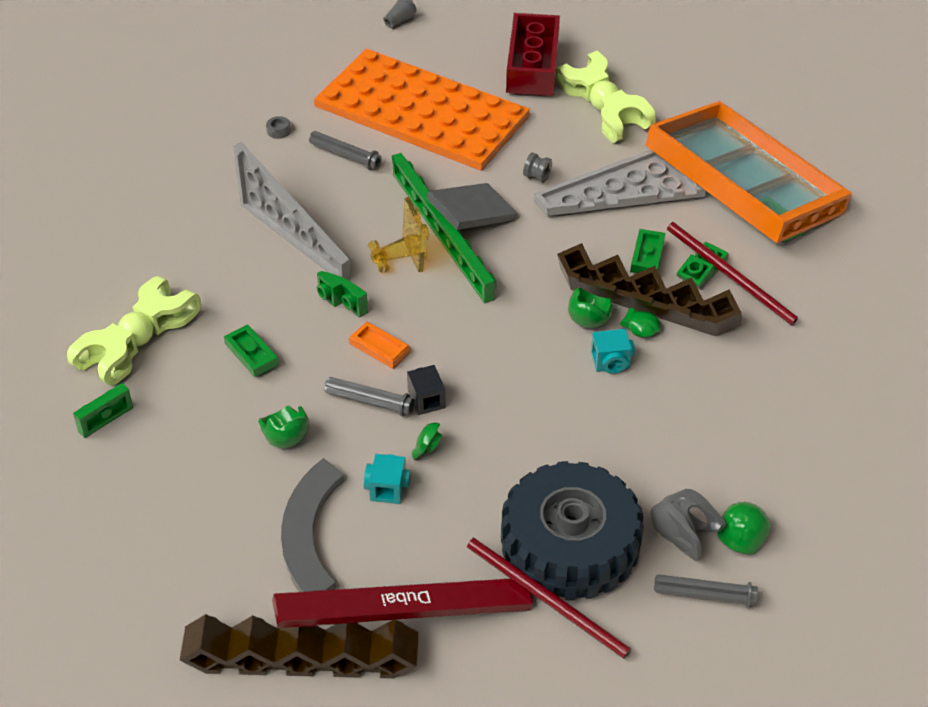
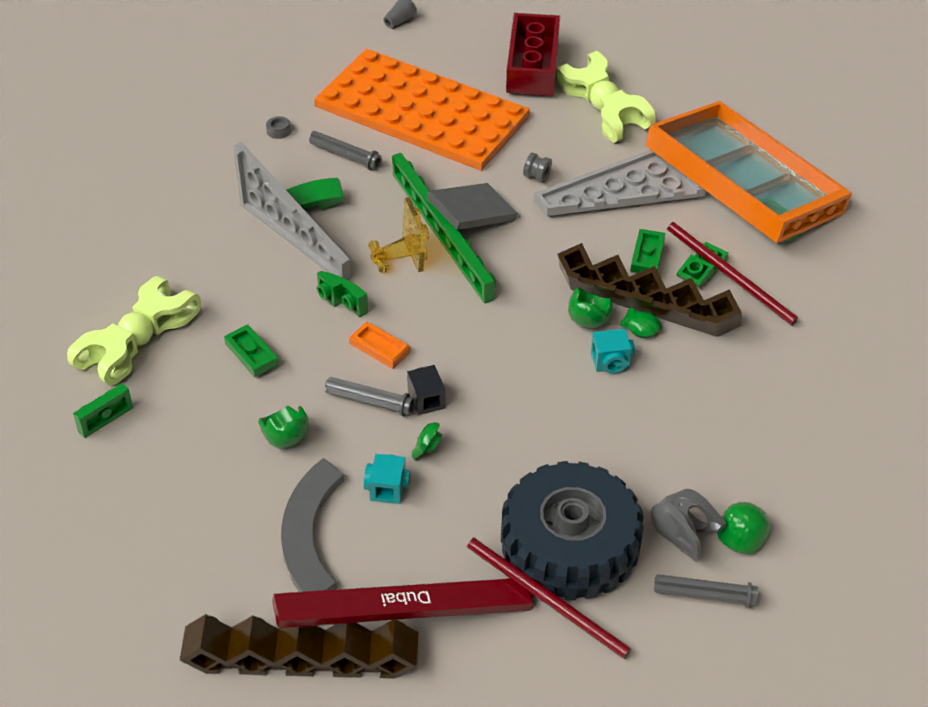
(318, 192): none -> green slope

